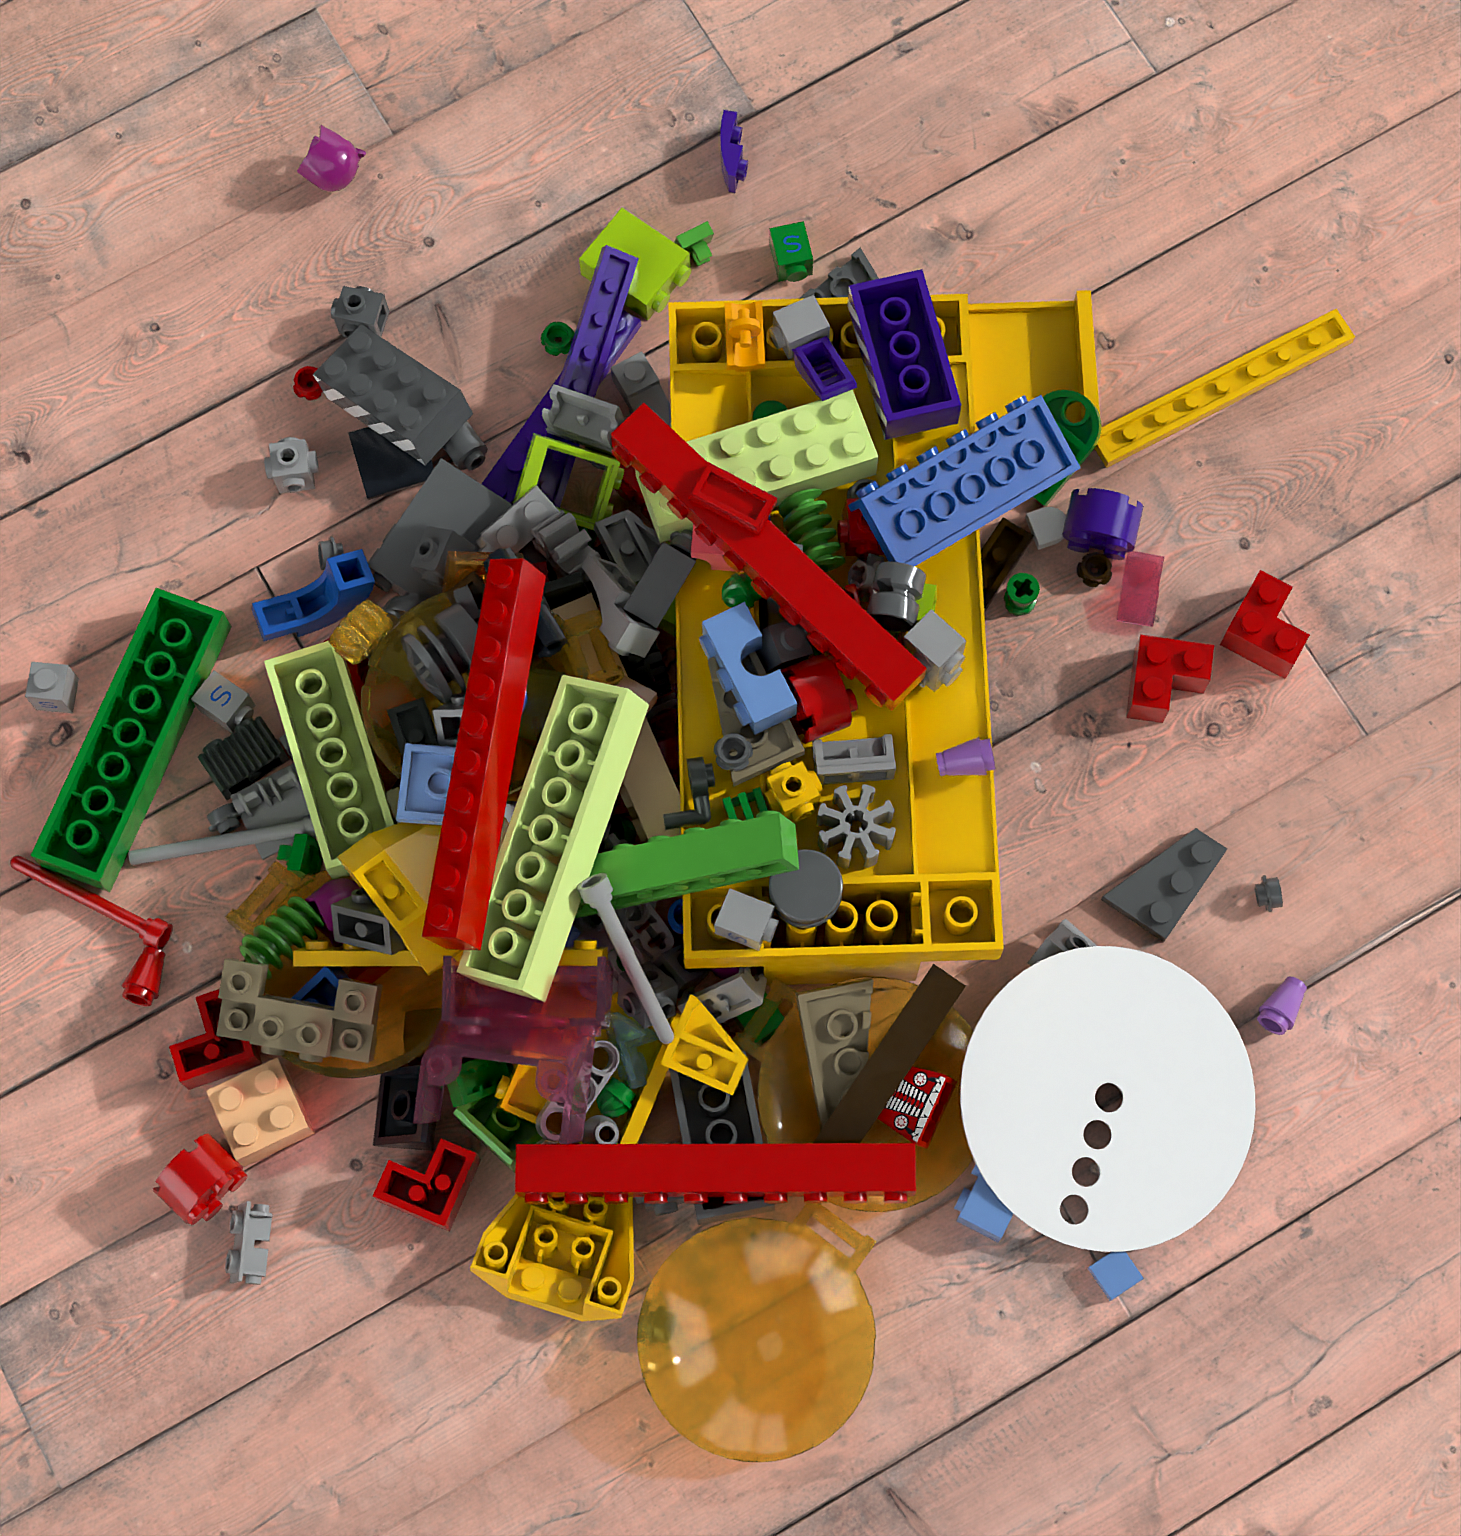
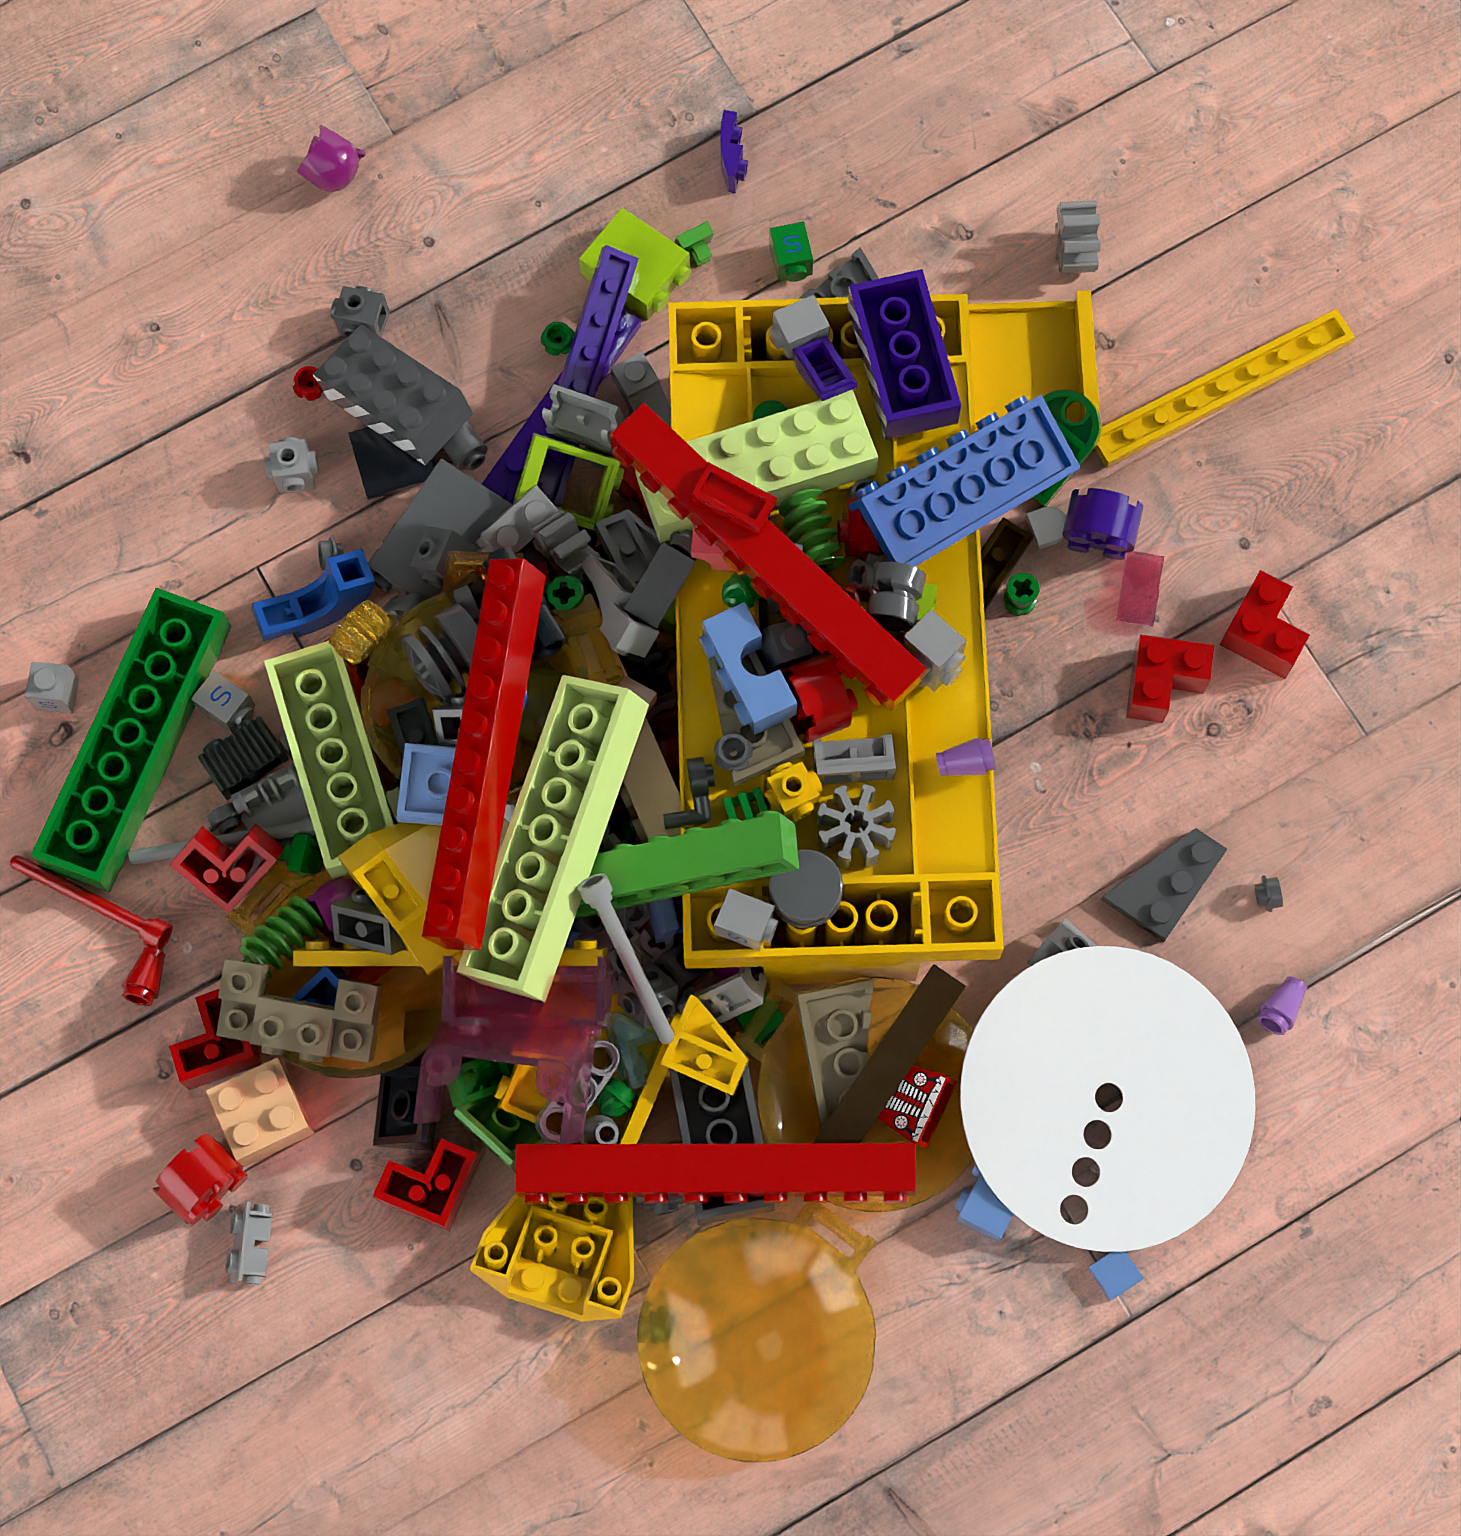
(226, 873): none -> red brick
(572, 583): none -> green bush
(663, 919): none -> medium blue tile
(744, 336): light orange hips -> none
(1077, 236): none -> light grey gear
(1098, 561): dark brown plate -> none

